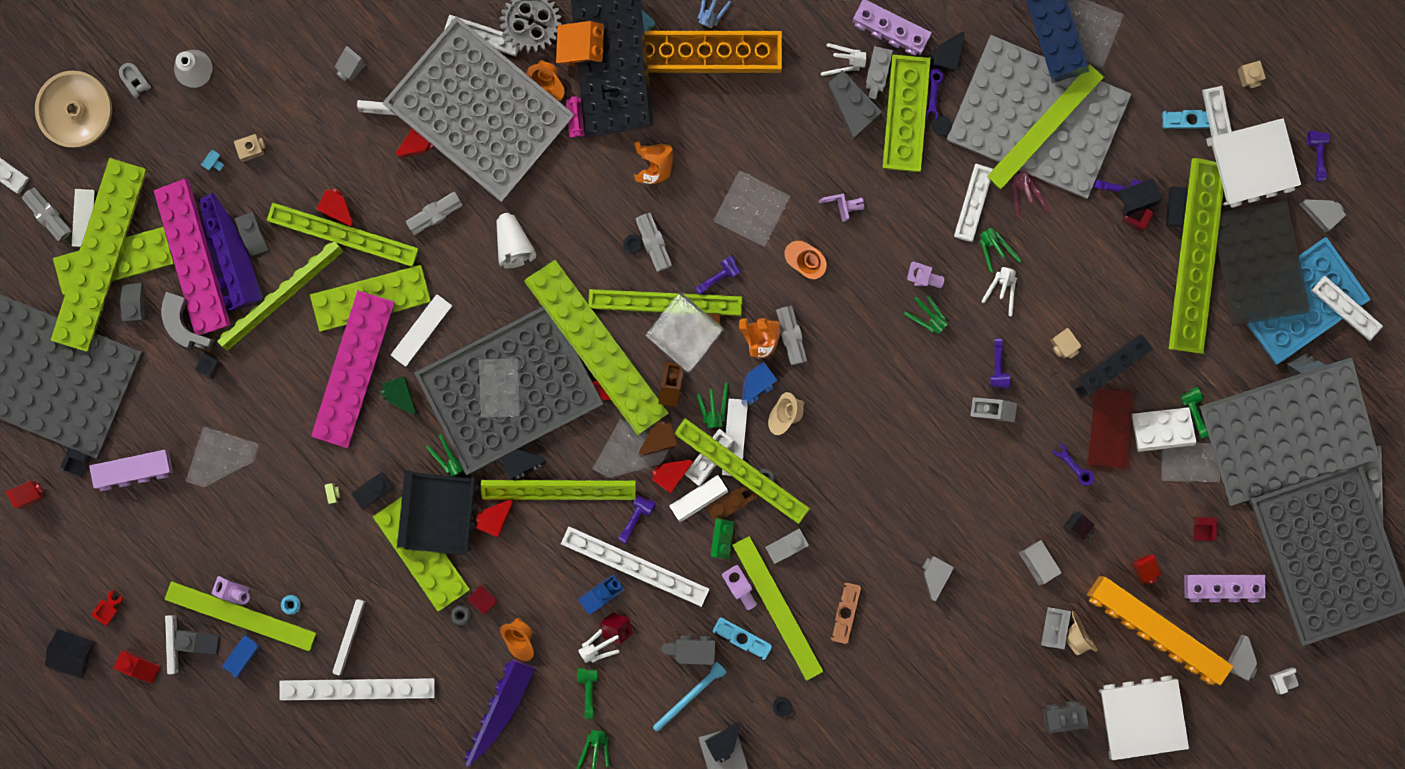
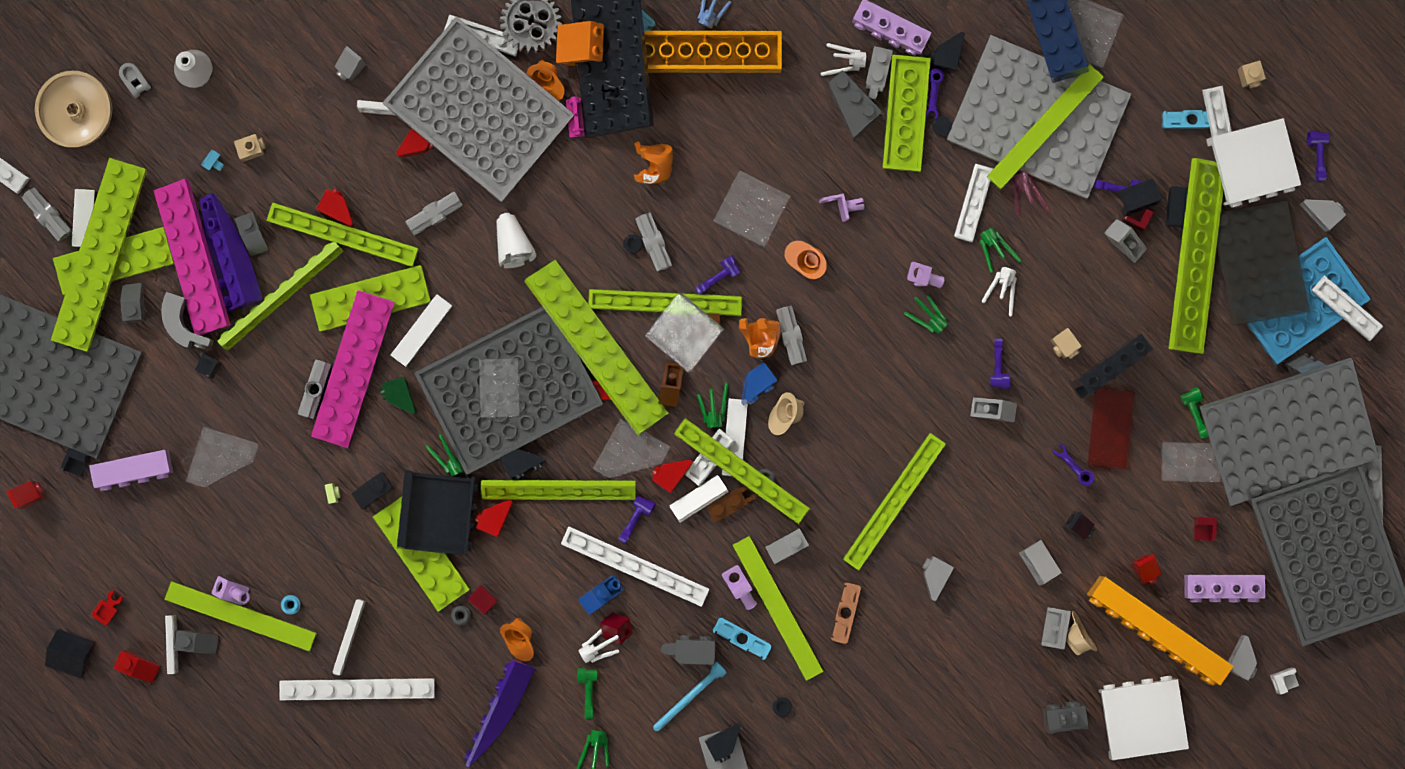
(241, 656): blue panel -> none
(318, 376): none -> light grey piece
(658, 440): reddish brown slope -> none
(722, 539): green plate -> none
(894, 501): none -> lime plate
(1125, 240): none -> light grey slope
(1163, 429): white plate -> none

